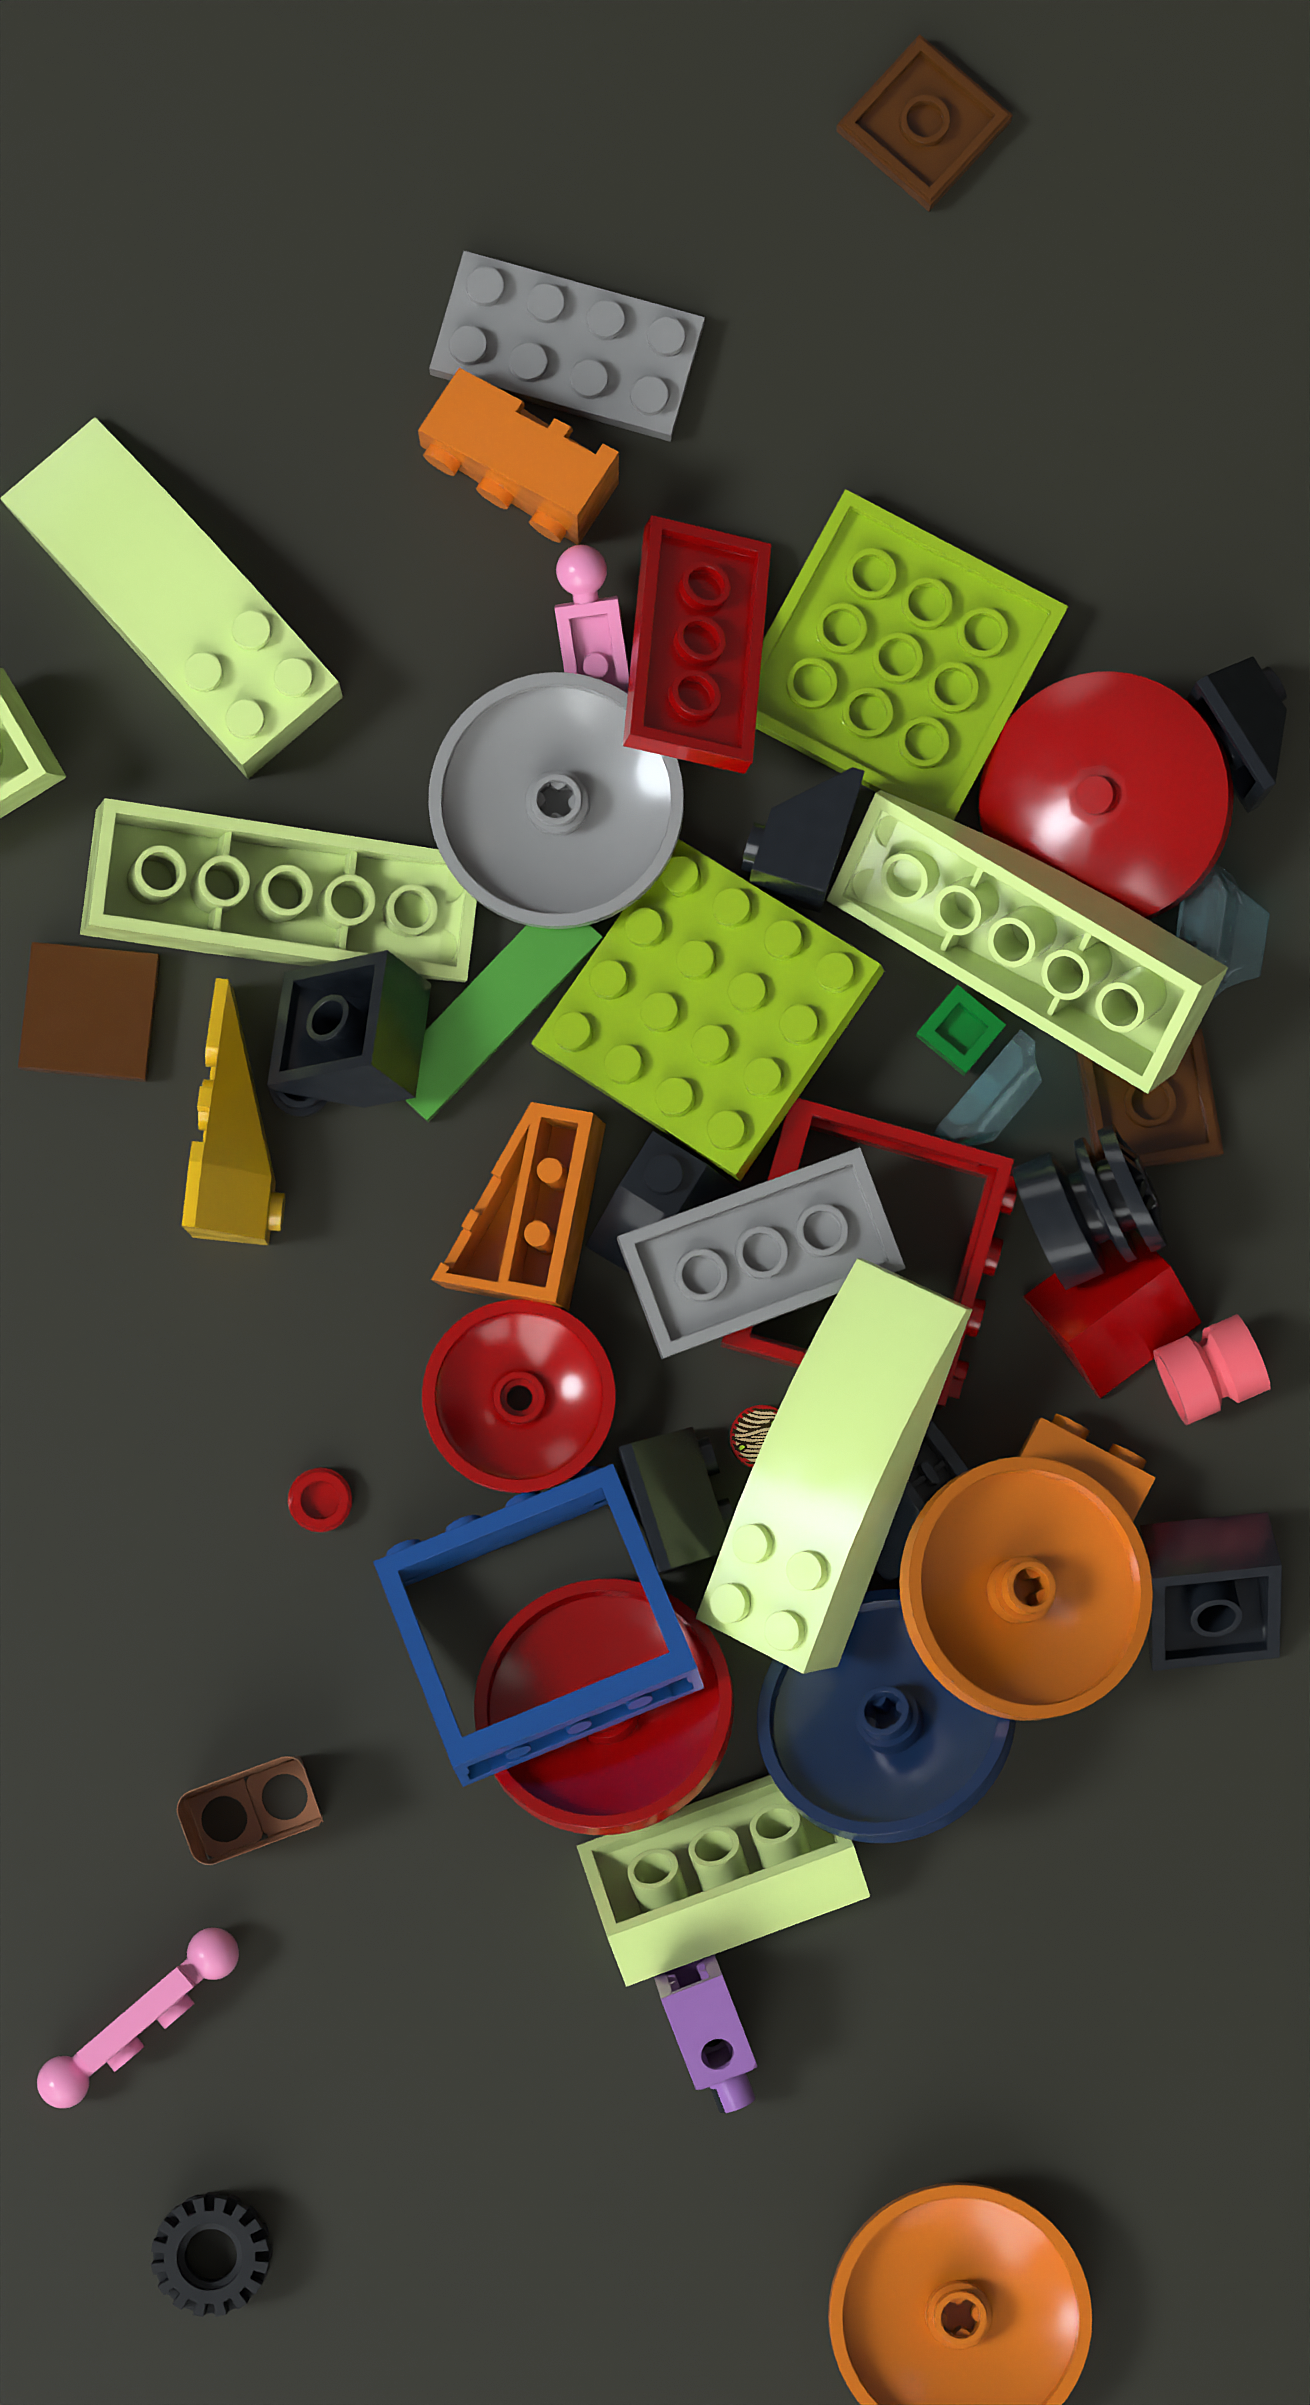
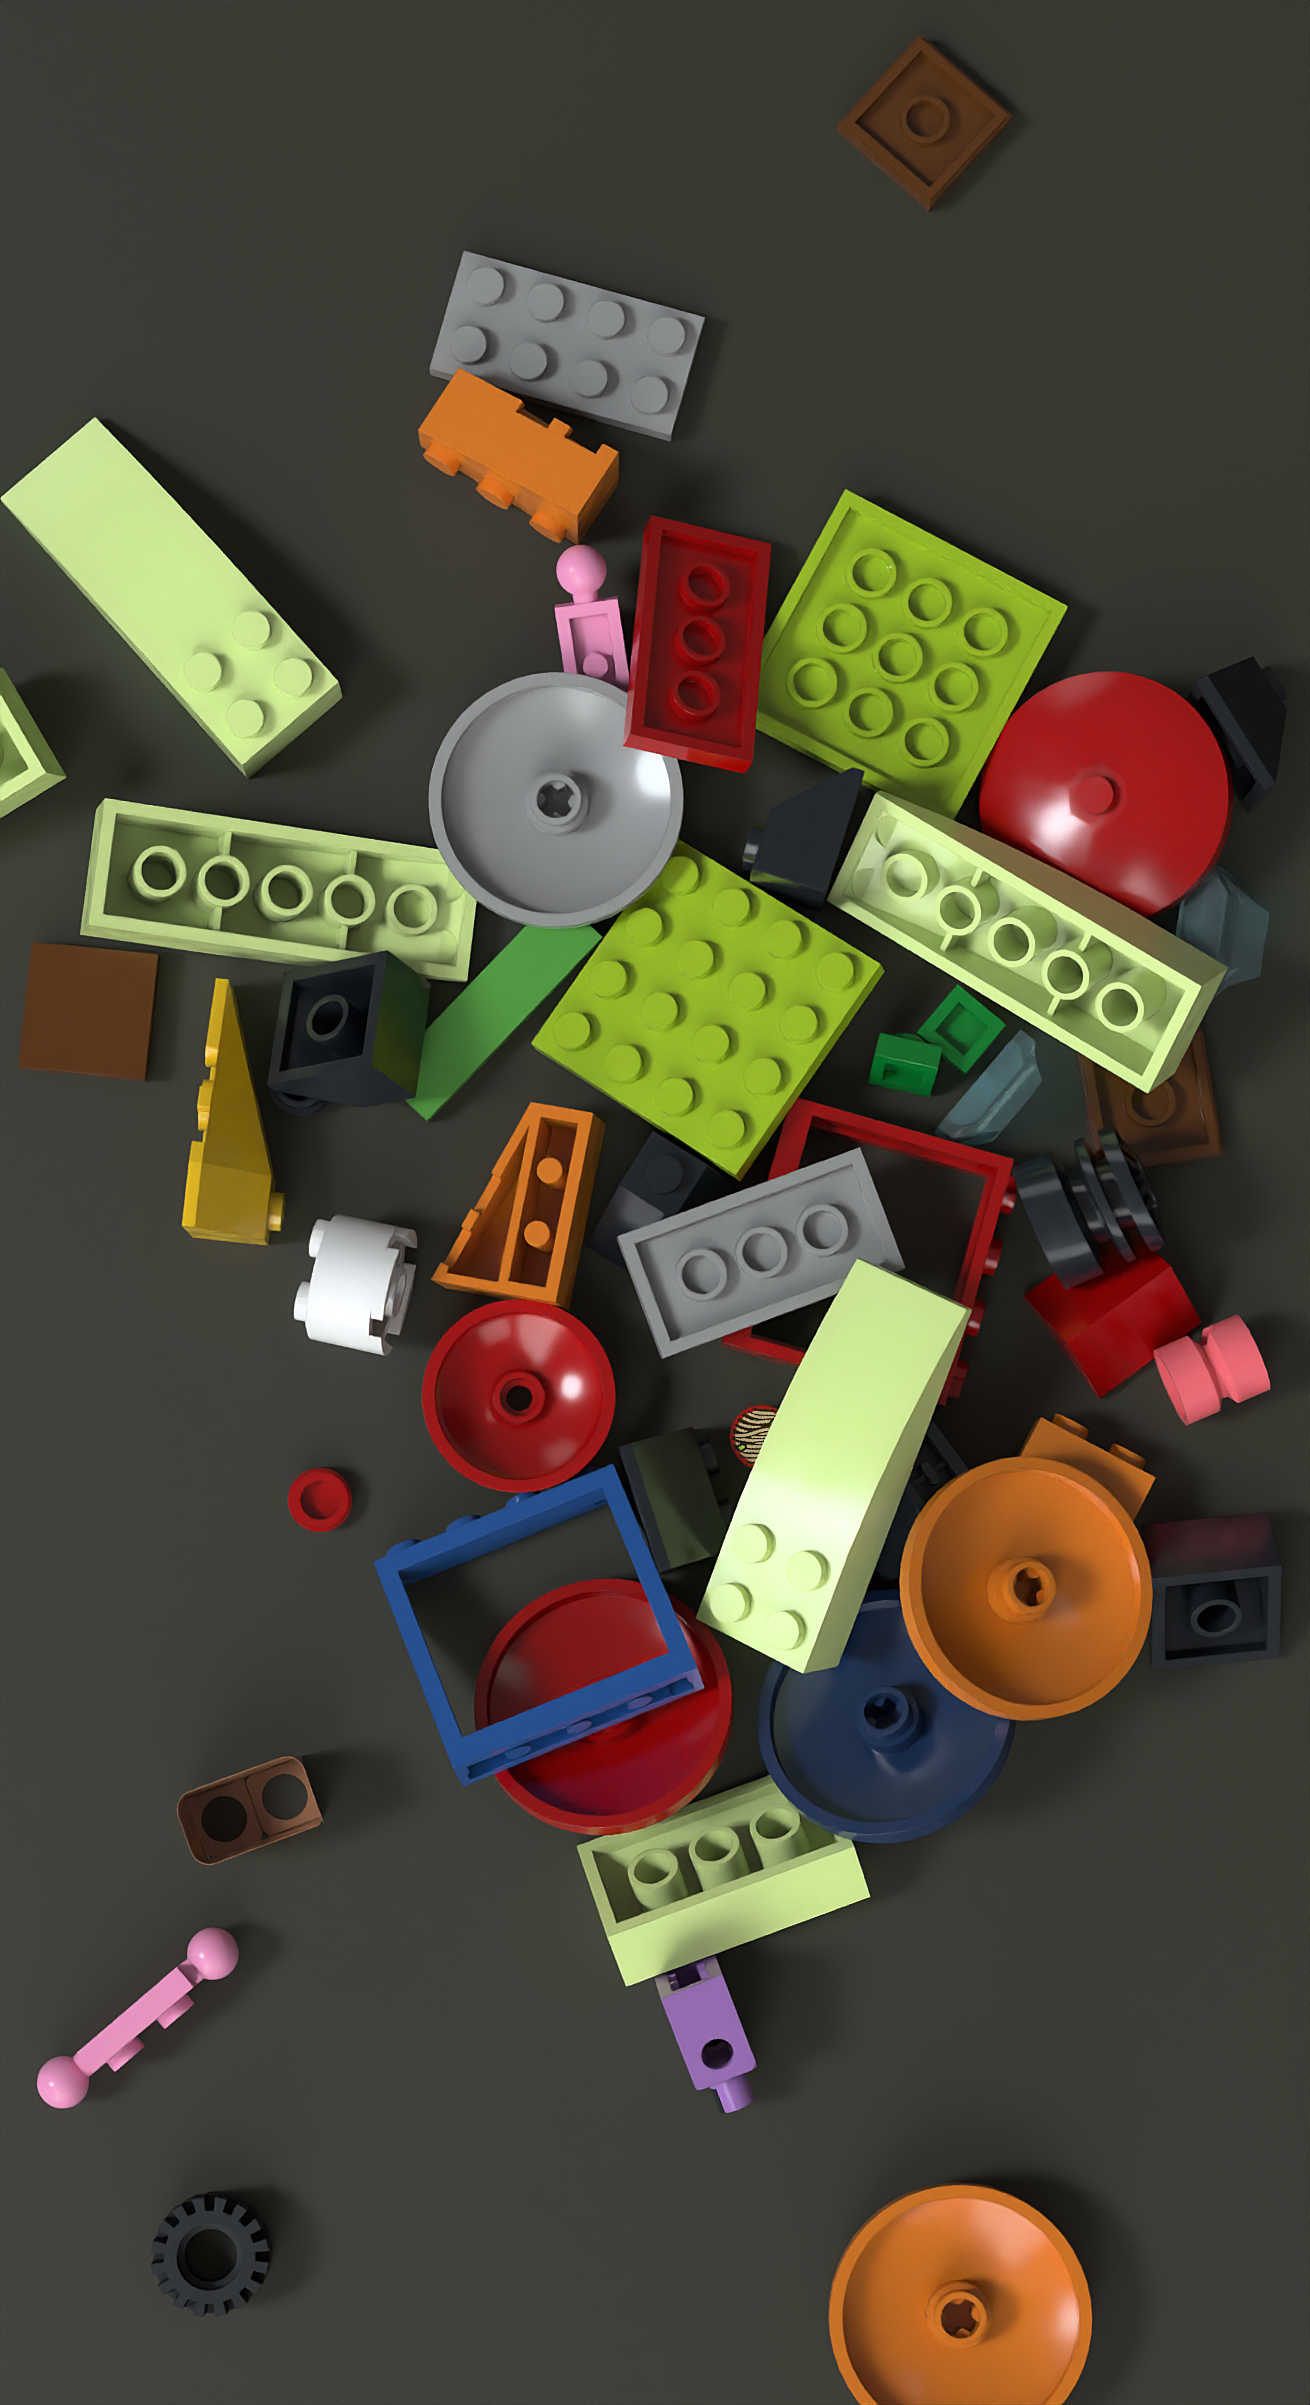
(357, 1283): none -> white brick
(905, 1064): none -> green plate

